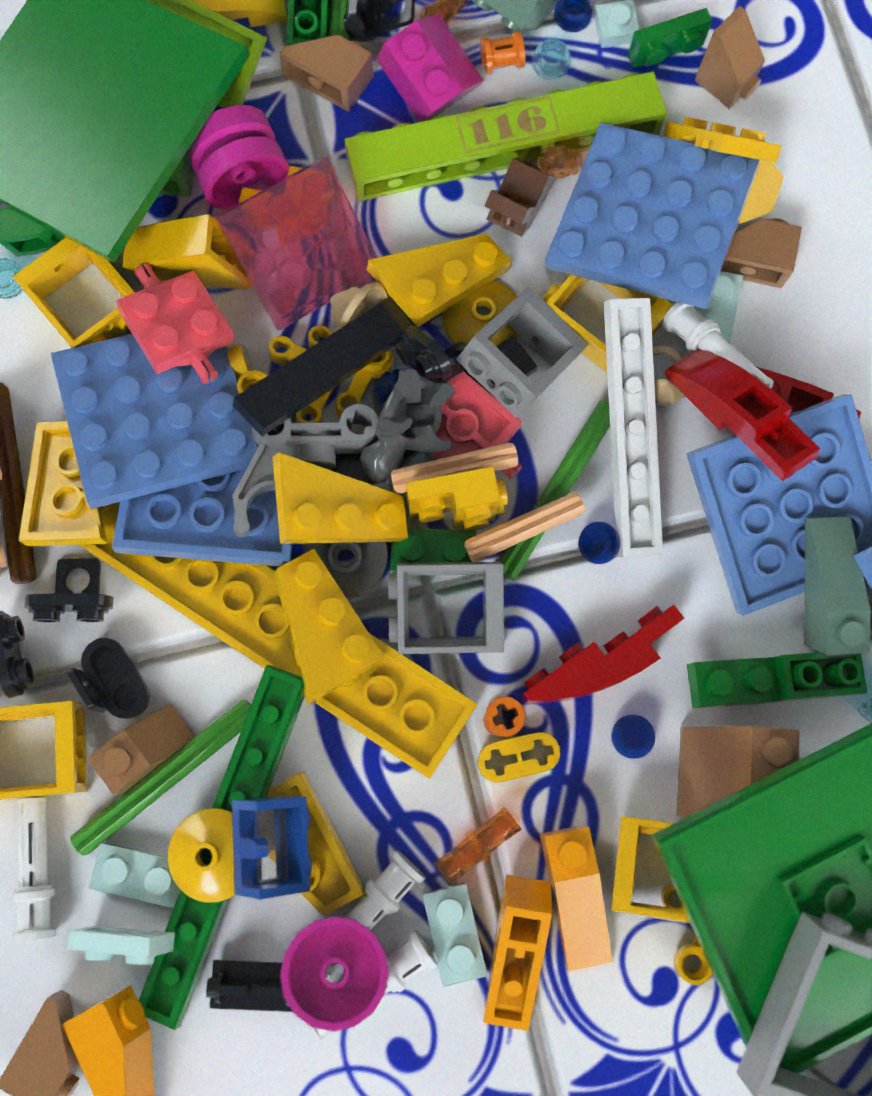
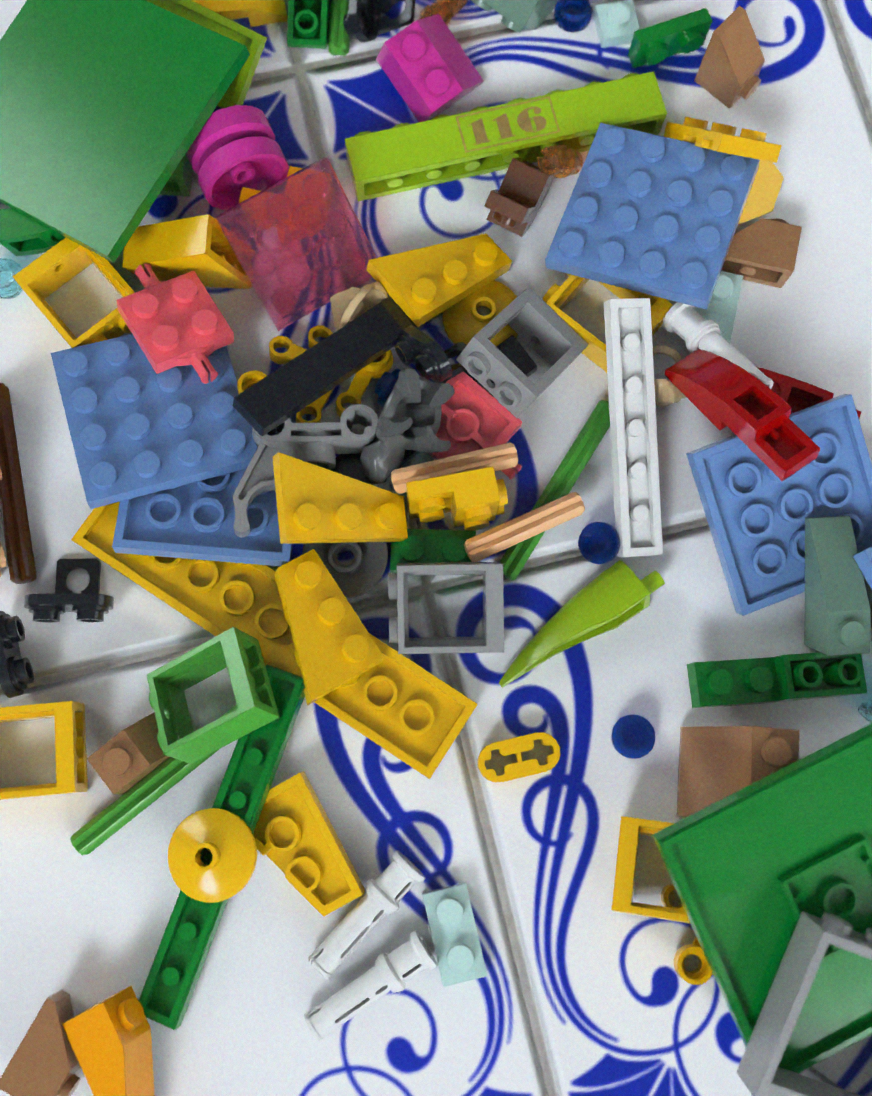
(33, 812): white pin -> none
(55, 497): yellow wing -> none
(110, 680): black bracket -> none
(134, 875): light aqua plate -> none
(137, 944): light aqua plate -> none
(239, 360): yellow tile -> none
(246, 986): black hinge -> none
(250, 685): none -> bright green window
(271, 846): blue window -> none
(329, 68): medium nougat slope -> none
(341, 1003): dark pink wheel -> none
(477, 846): clear orange pin -> none
(502, 52): orange bush -> none
(507, 704): orange bush -> none
(518, 951): light orange slope -> none
(551, 59): clear light blue plate -> none
(577, 896): light orange slope -> none
(590, 671): red slope -> none
(595, 609): none -> lime piece

